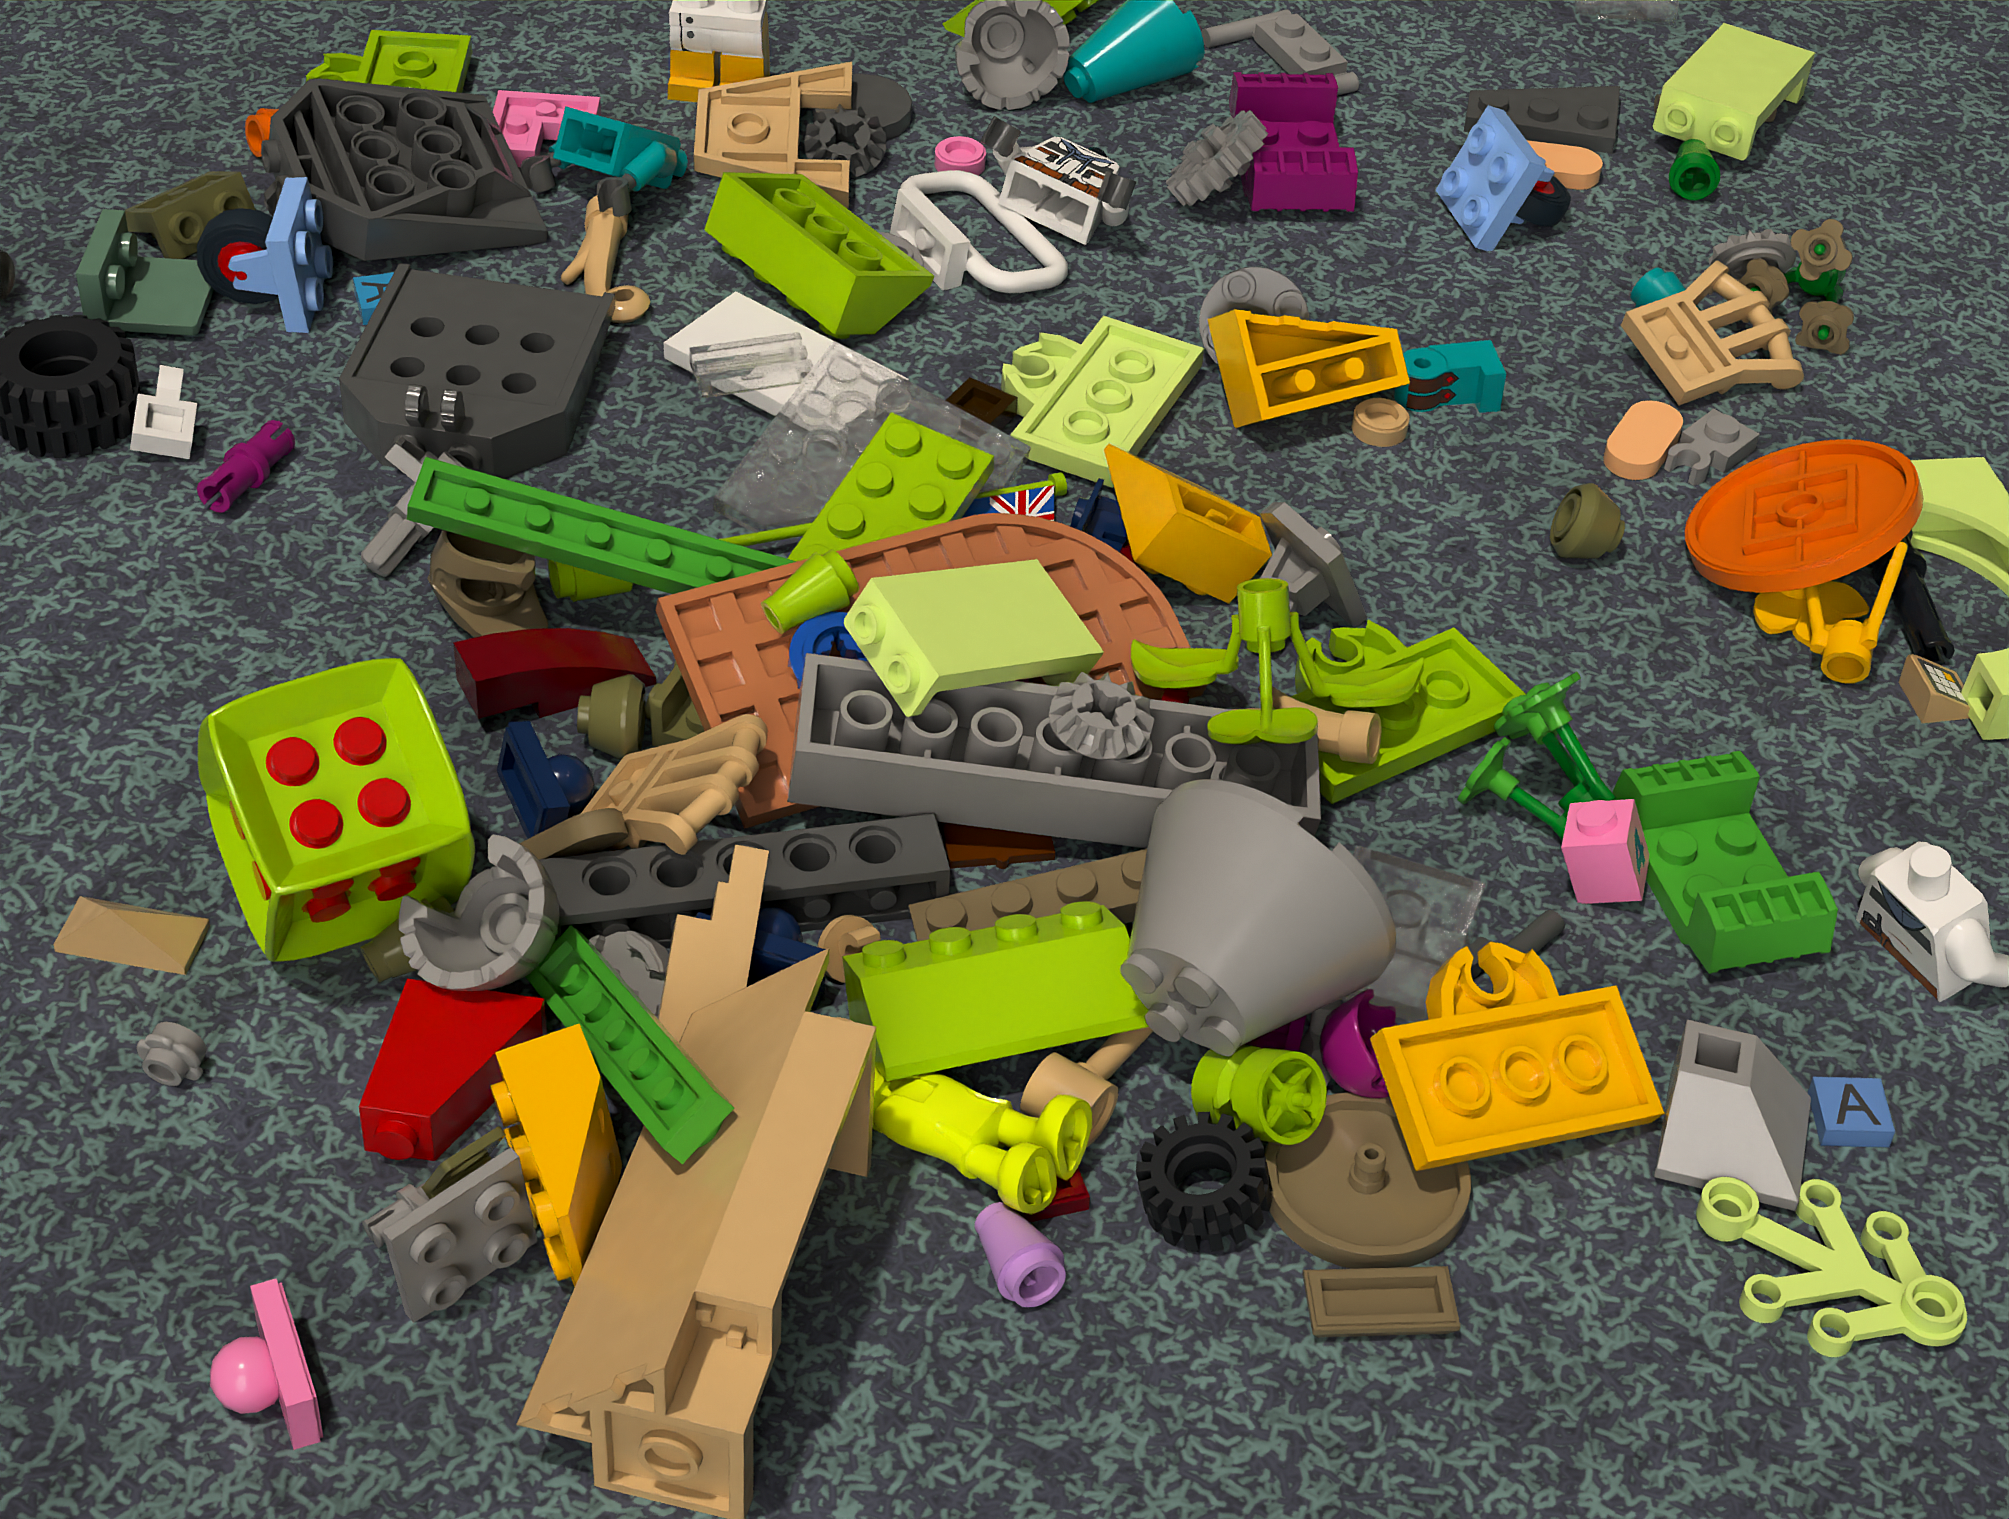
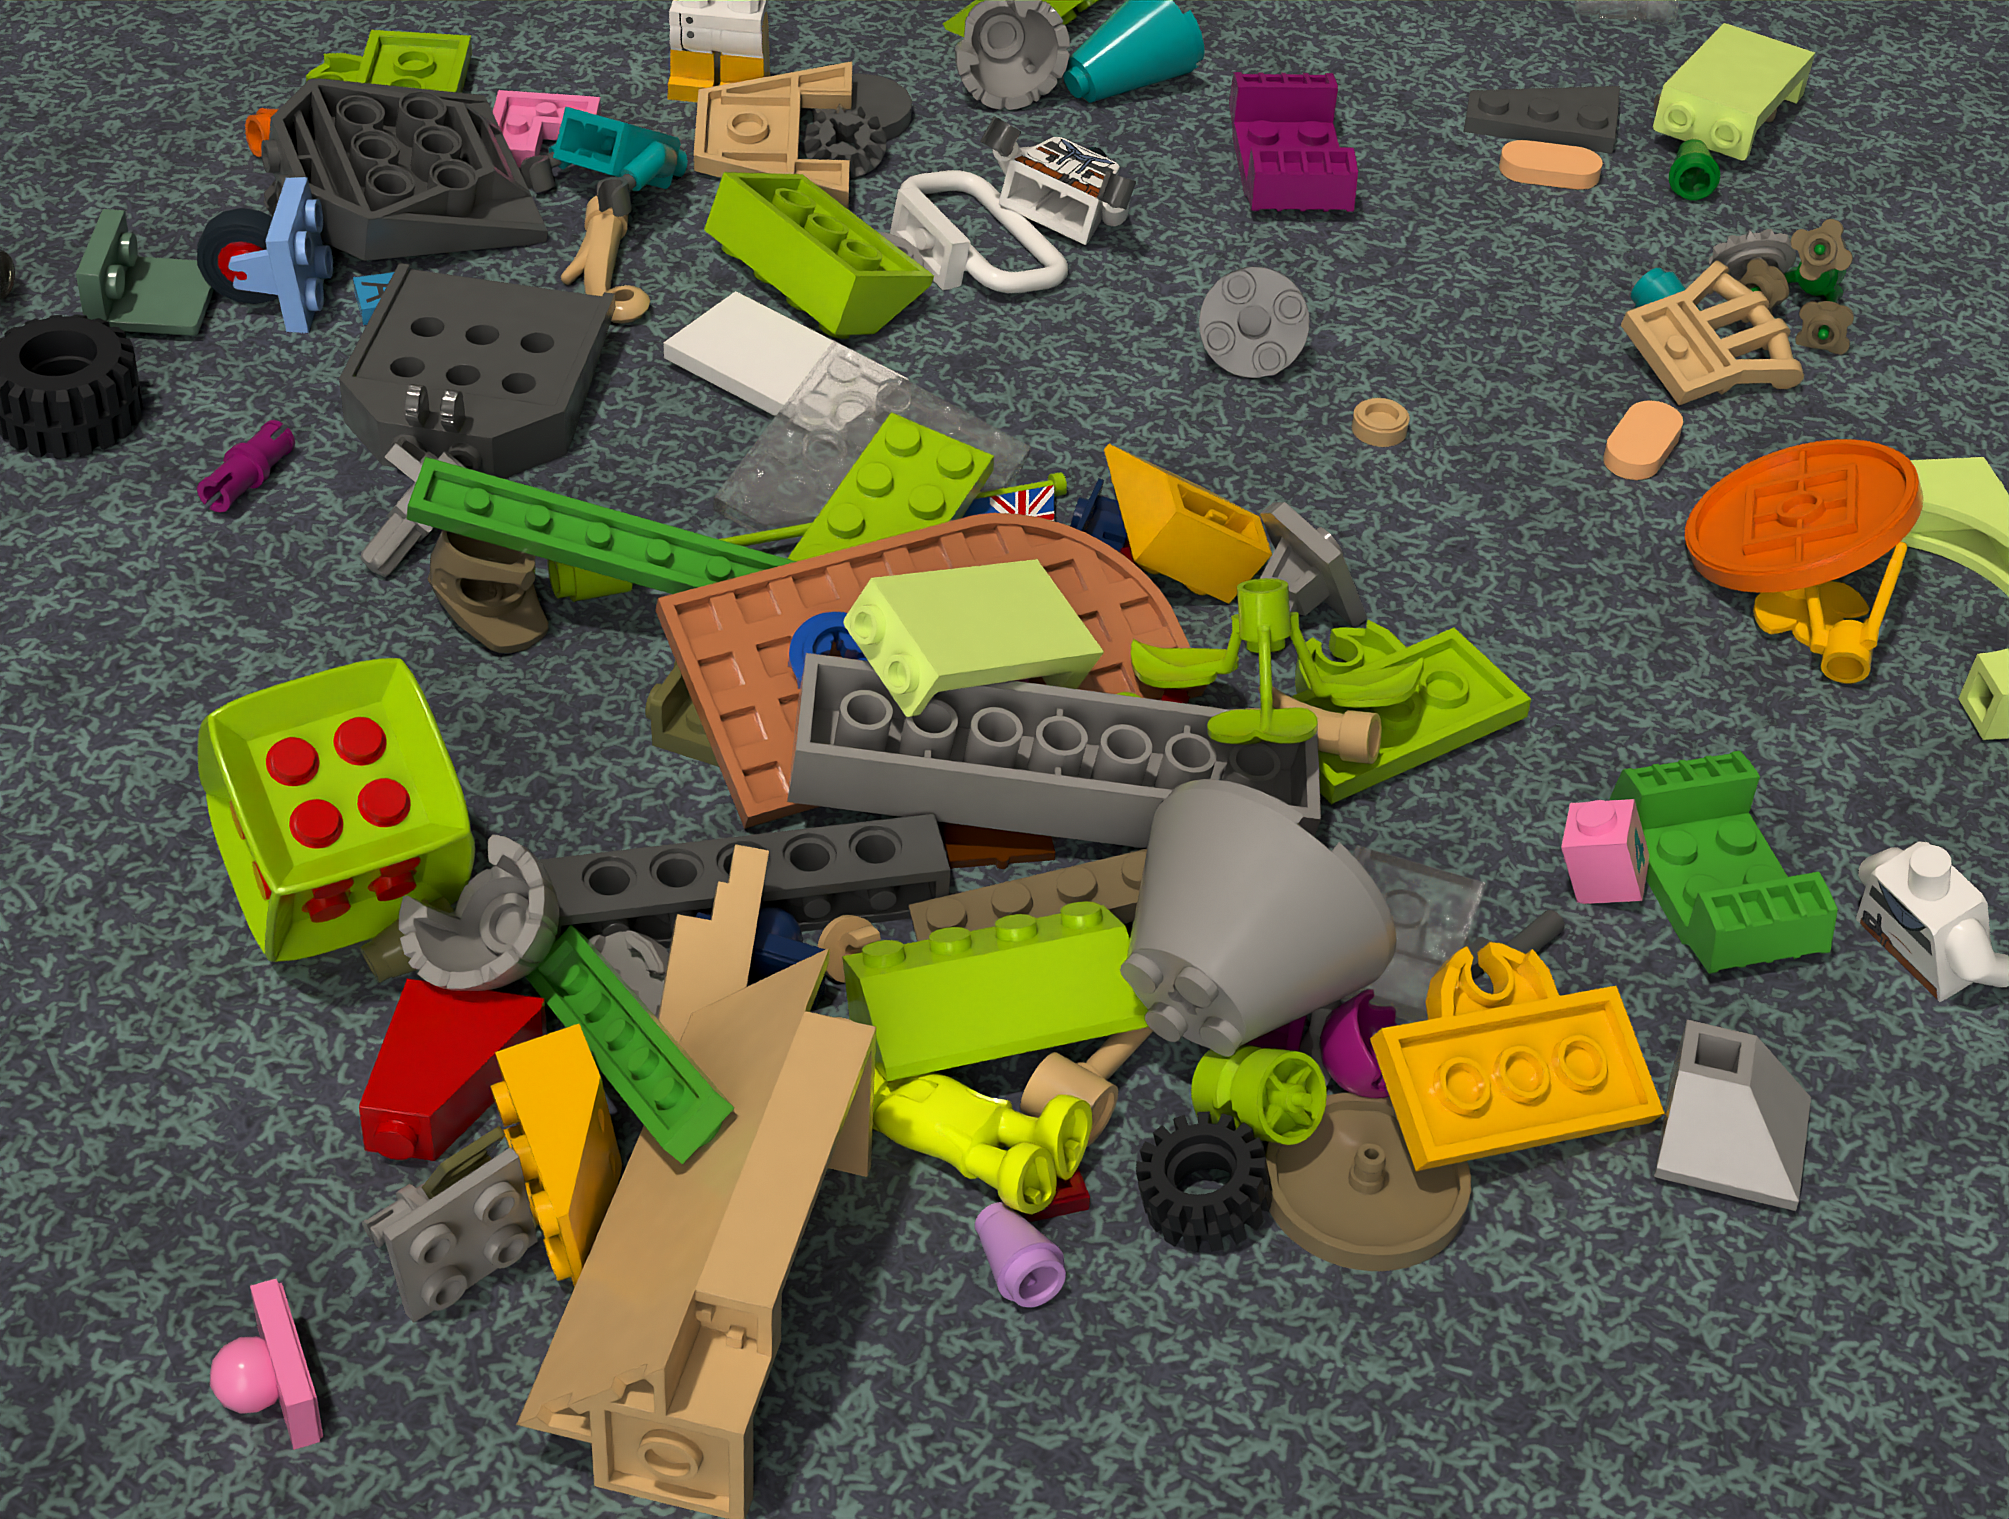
(132, 935): tan slope -> none
(163, 421): white plate -> none
(172, 1054): light grey plate -> none
(183, 212): olive bracket -> none
(541, 787): dark blue tile -> none
(542, 668): dark red slope -> none
(580, 835): dark tan tile -> none
(614, 716): olive cone -> none
(682, 778): tan plate -> none
(750, 364): clear tile -> none
(814, 589): lime cone -> none
(960, 154): bright pink tile -> none
(985, 402): dark brown plate -> none
(1093, 733): light grey gear -> none
(1096, 393): yellowish green plate -> none
(1216, 158): light grey gear -> none
(1289, 43): light grey plate -> none
(1298, 365): yellow wedge -> none
(1381, 1301): dark tan tile -> none
(1453, 377): teal leg -> none
(1500, 182): light blue plate -> none
(1543, 716): plant -> none
(1586, 524): olive cone -> none
(1712, 441): light grey plate -> none
(1835, 1270): yellowish green plant -> none
(1851, 1112): medium blue tile -> none
(1916, 604): black pin -> none
(1933, 690): tan slope -> none

